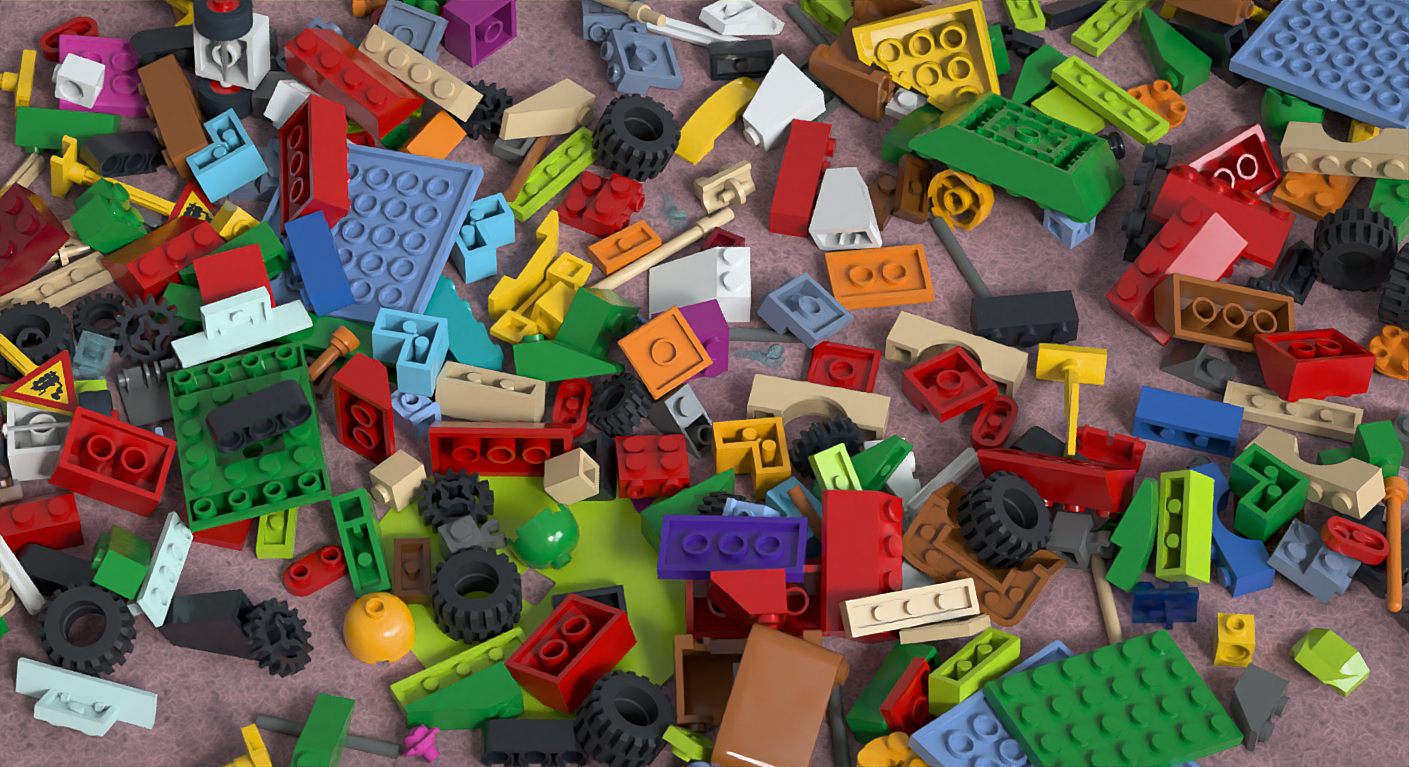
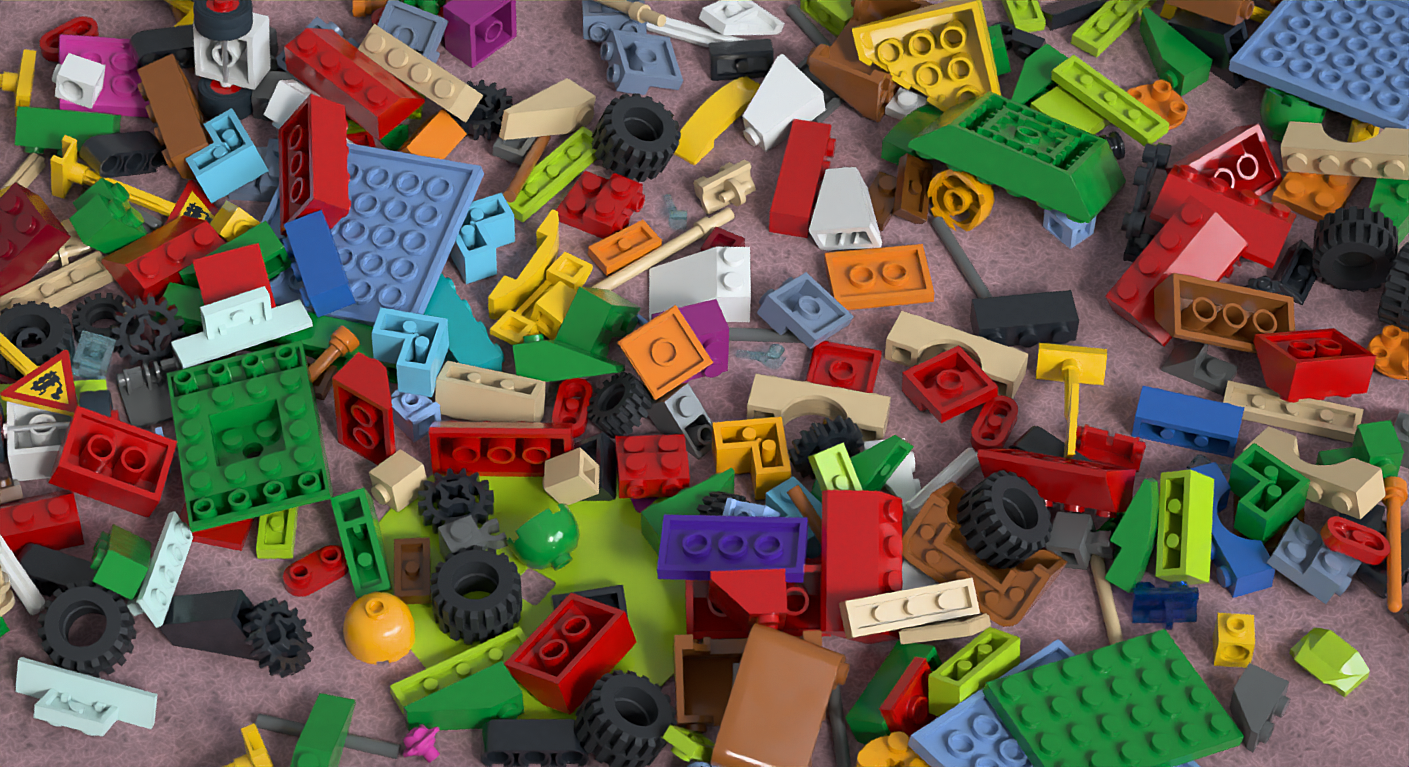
(258, 416): black beam -> none

